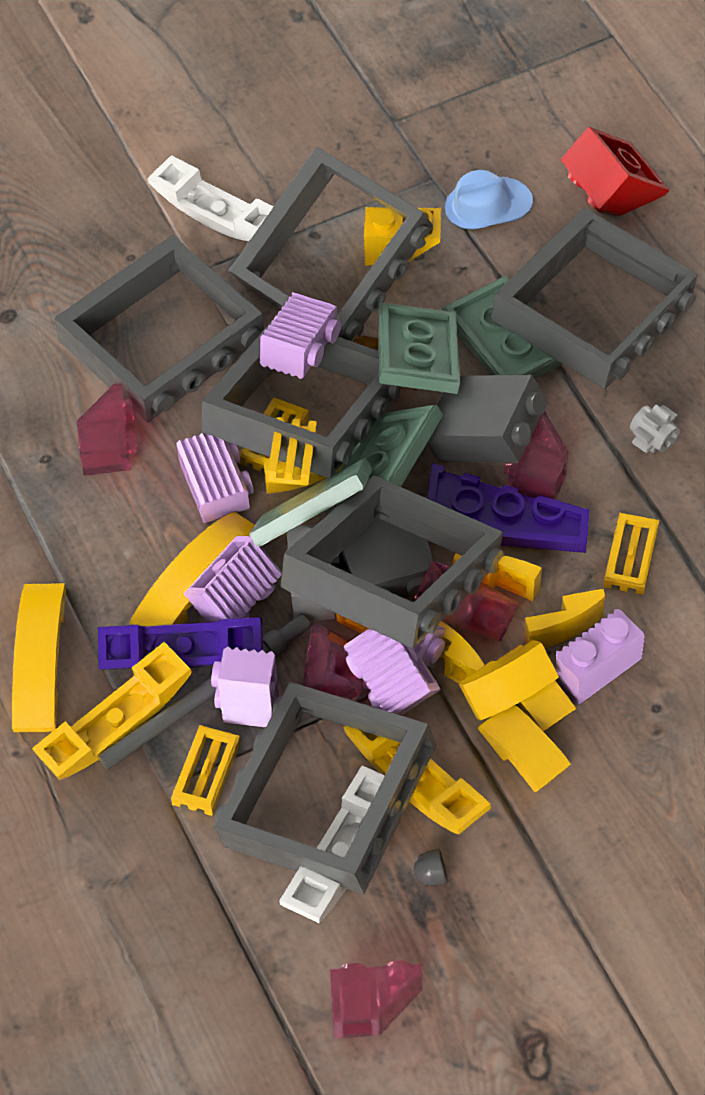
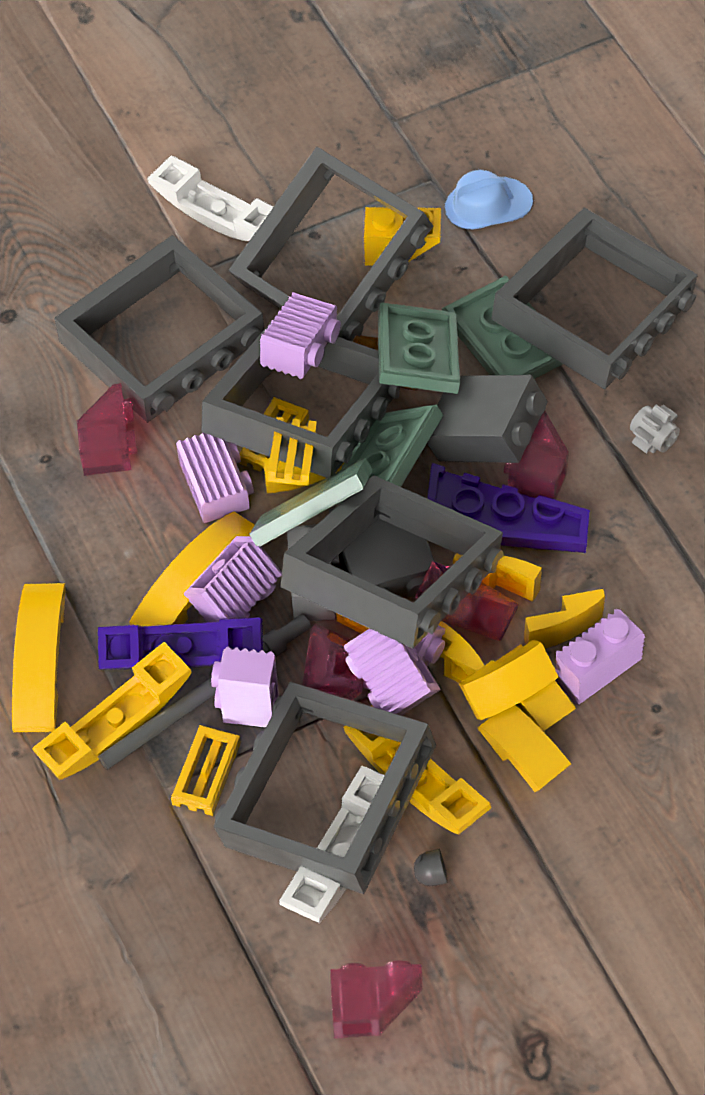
(612, 173): red slope -> none
(625, 580): yellow tile -> none

